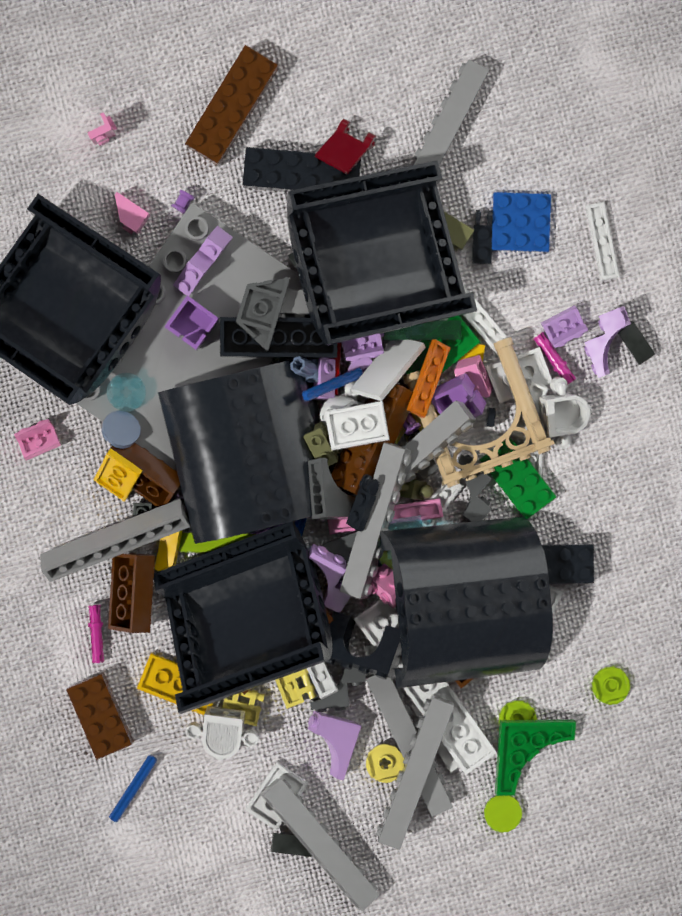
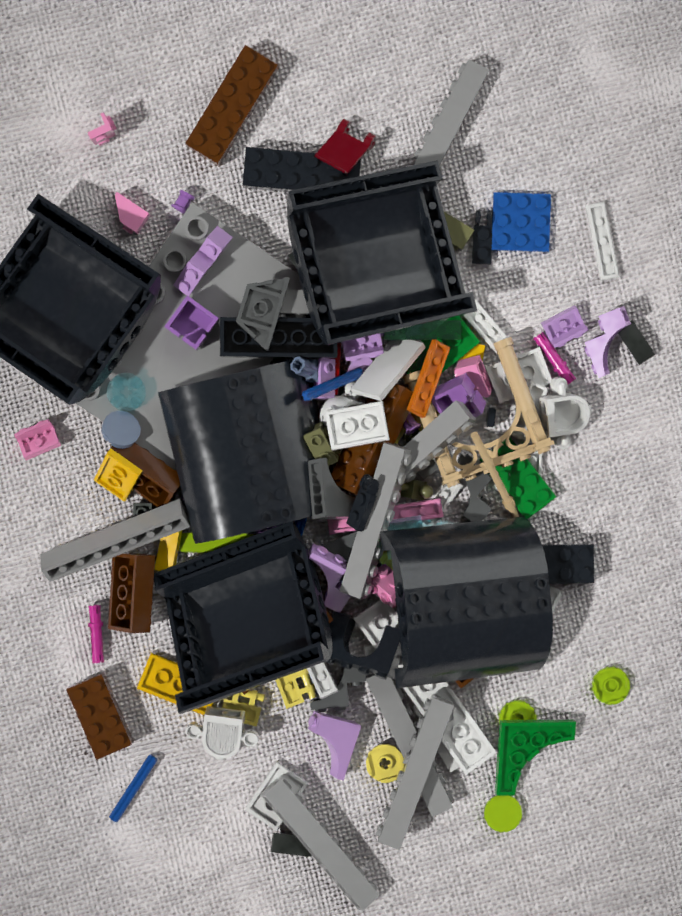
(507, 501): none -> tan bar

